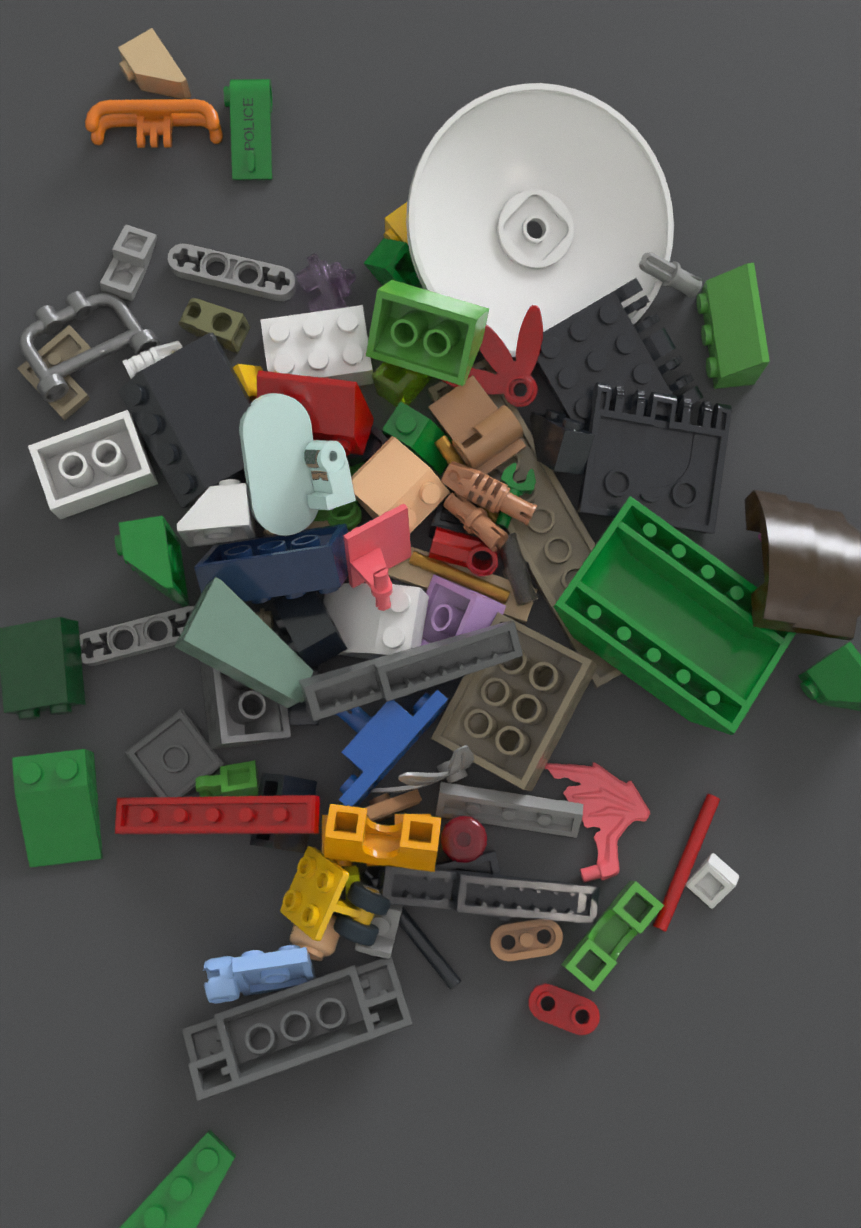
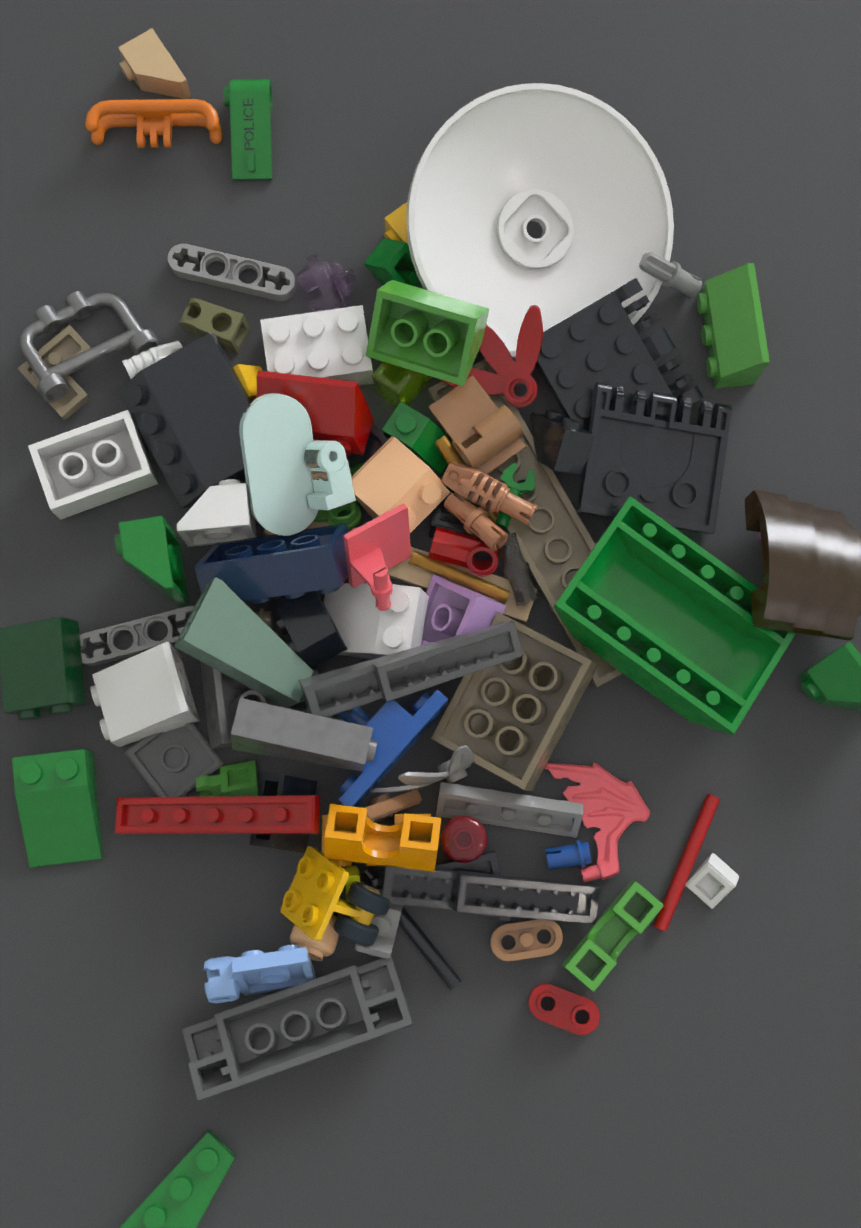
(129, 262): light grey slope -> none
(144, 696): none -> white slope
(301, 736): none -> flat silver slope
(568, 855): none -> blue pin

